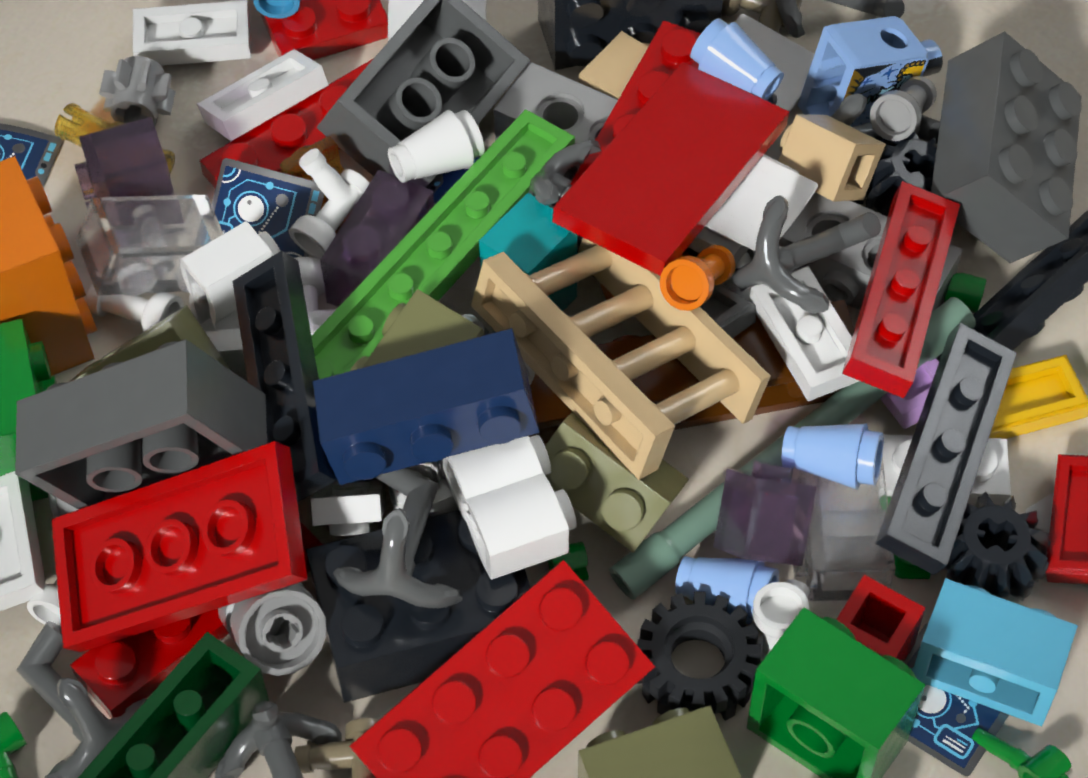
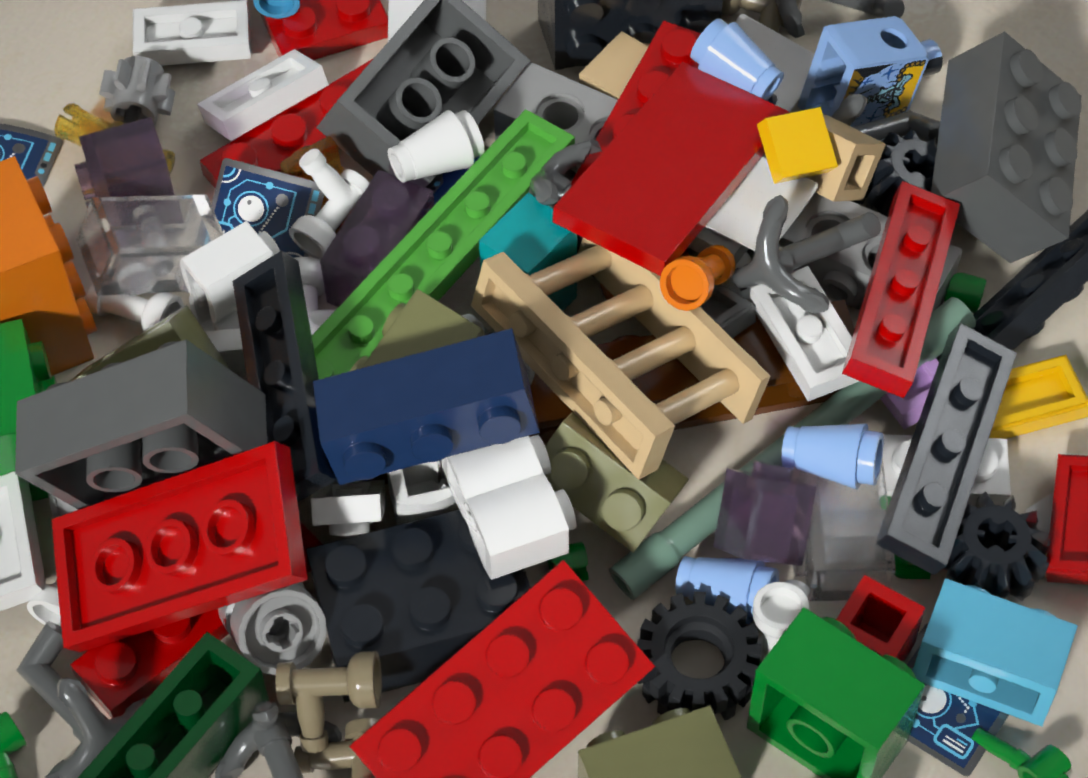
(307, 687): none -> dark tan piece
(401, 539): dark grey piece -> none
(797, 145): none -> yellow tile
(900, 111): light grey piece -> none

